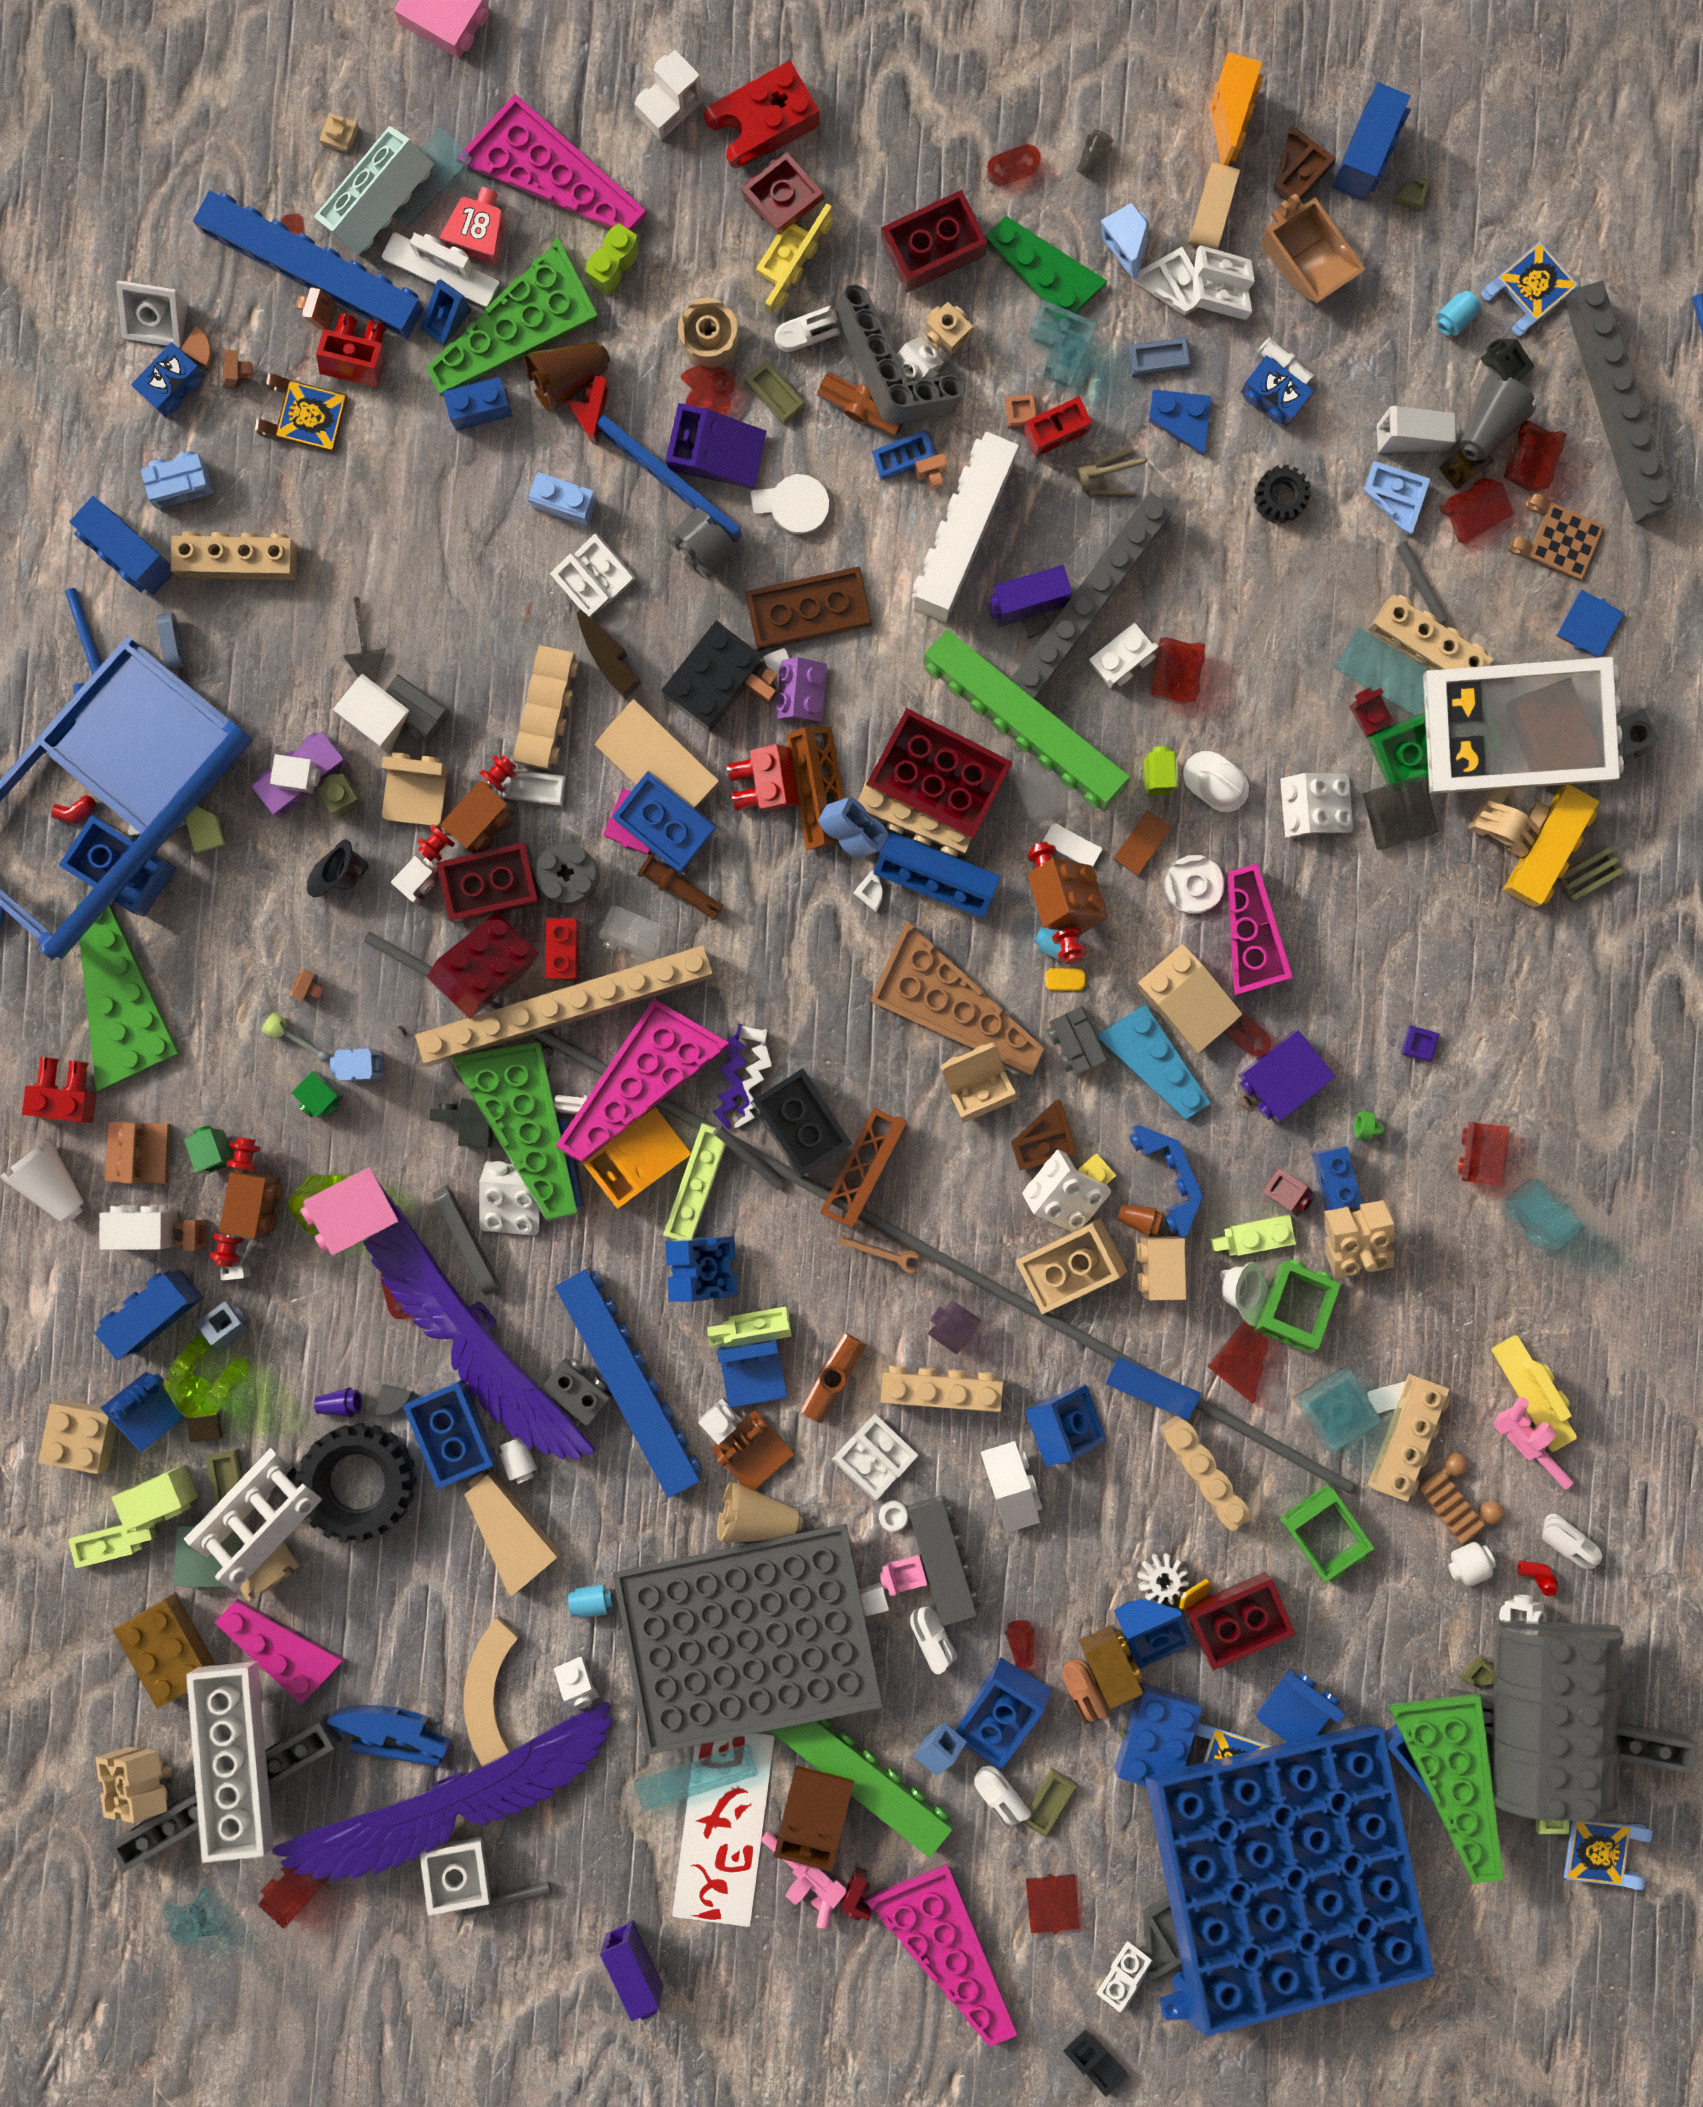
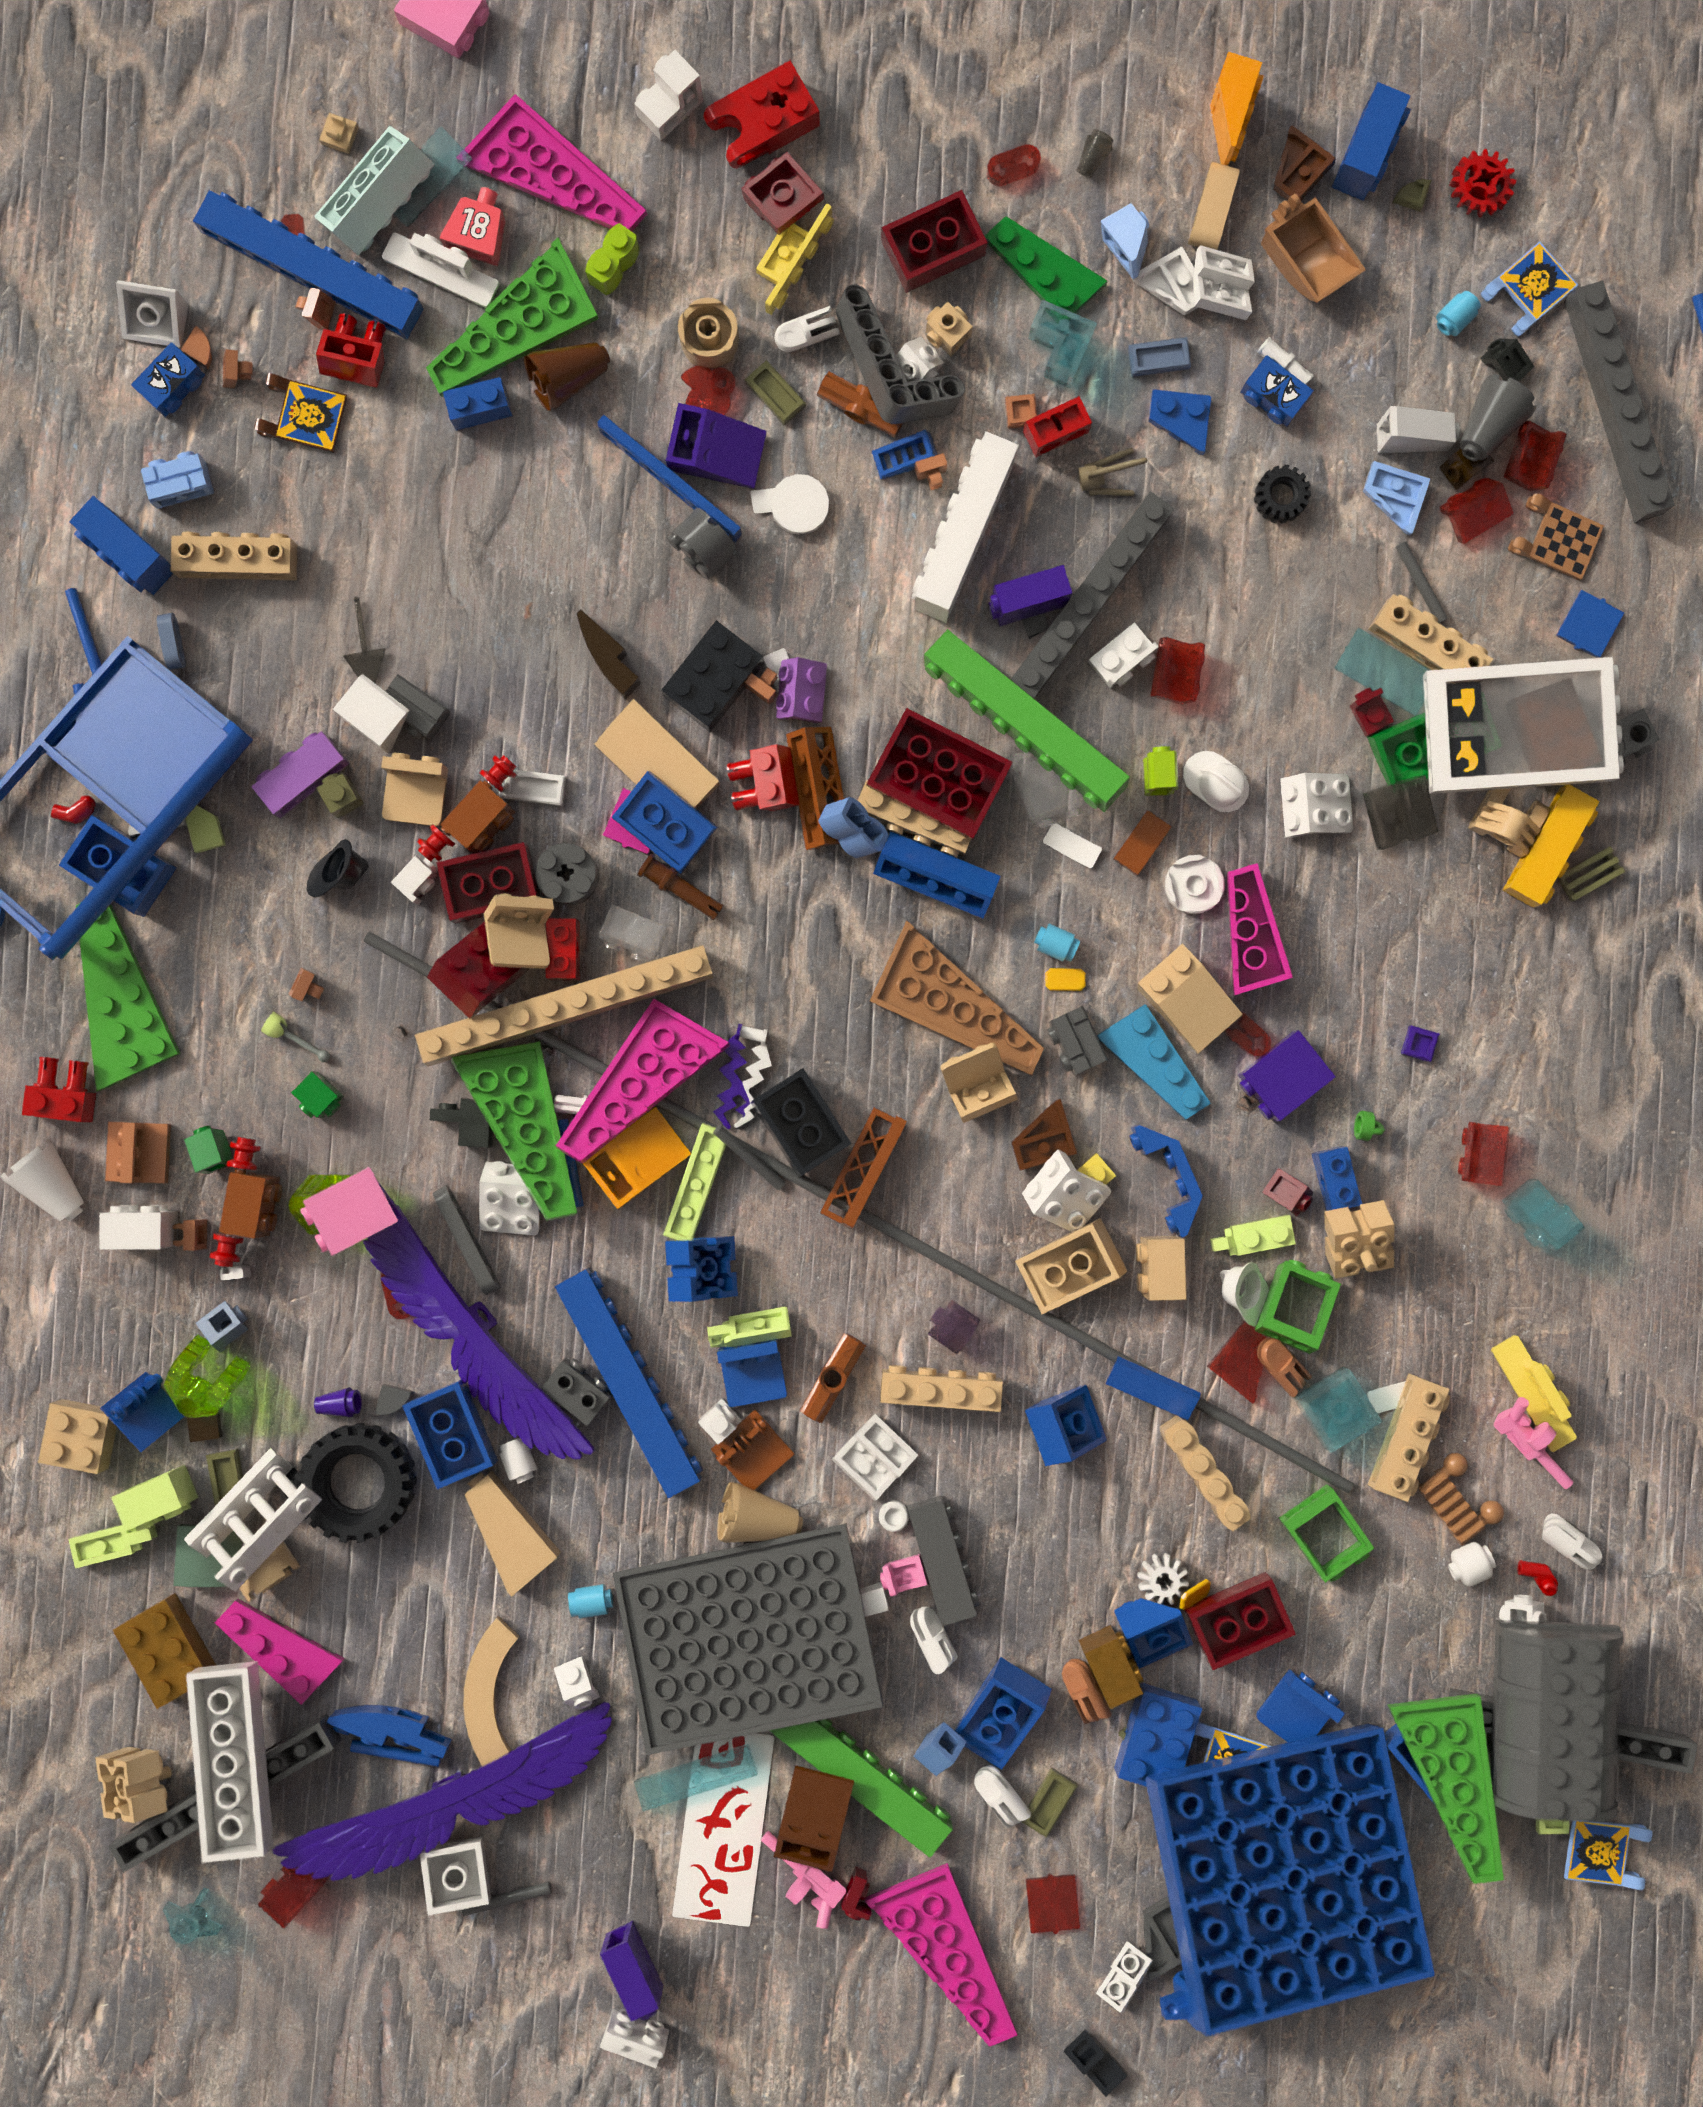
(147, 1313): blue brick -> none
(294, 774): white brick -> none
(357, 1065): light blue brick -> none
(444, 312): blue slope -> none
(518, 931): none -> tan bracket
(544, 708): tan brick -> none
(562, 499): light blue brick -> none
(589, 414): red slope -> none
(593, 575): white slope -> none
(635, 2040): none -> white bracket
(808, 608): reddish brown tile -> none
(870, 891): white tile -> none
(900, 1257): medium nougat flag -> none
(1012, 1488): white brick -> none
(1021, 1642): clear red cone -> none
(1065, 899): dark orange brick -> none
(1143, 1219): dark orange cone -> none
(1282, 1365): none -> nougat arm
(1478, 194): none -> red gear
(1478, 1673): olive tile -> none

